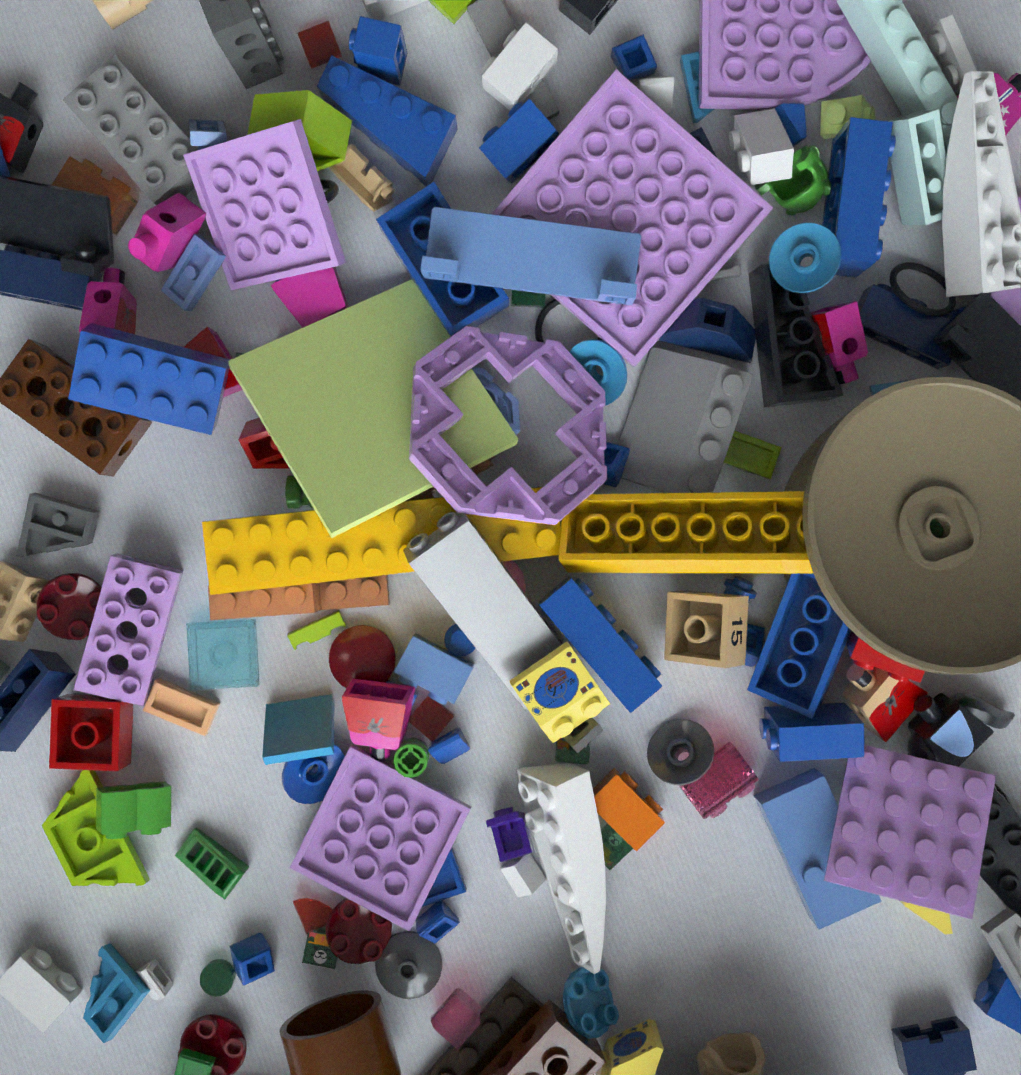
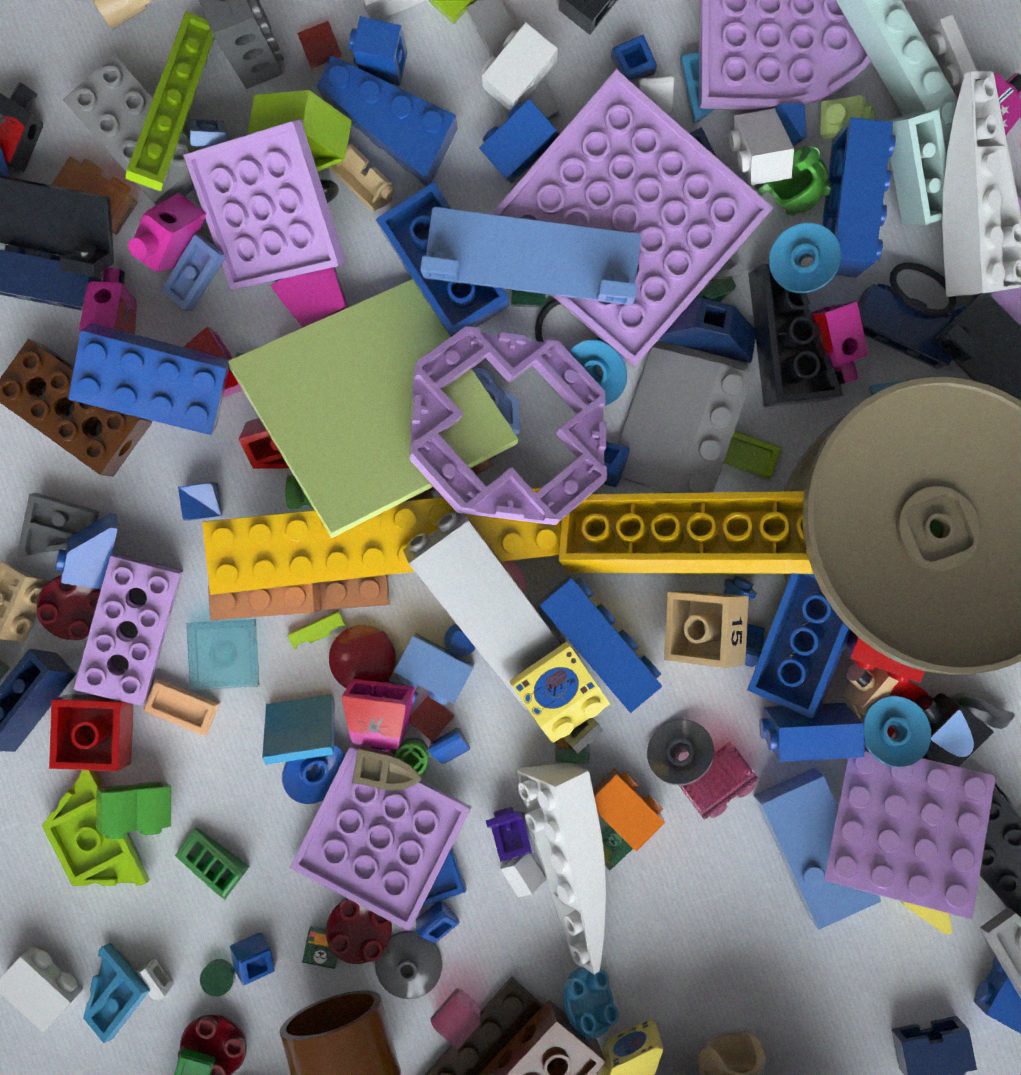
(88, 553): none -> slope
(171, 103): none -> lime plate
(200, 501): none -> blue slope
(312, 913): clear red tile -> none
(383, 770): none -> dark tan plate
(718, 290): none -> clear green tile
(910, 726): none -> dark azure dish

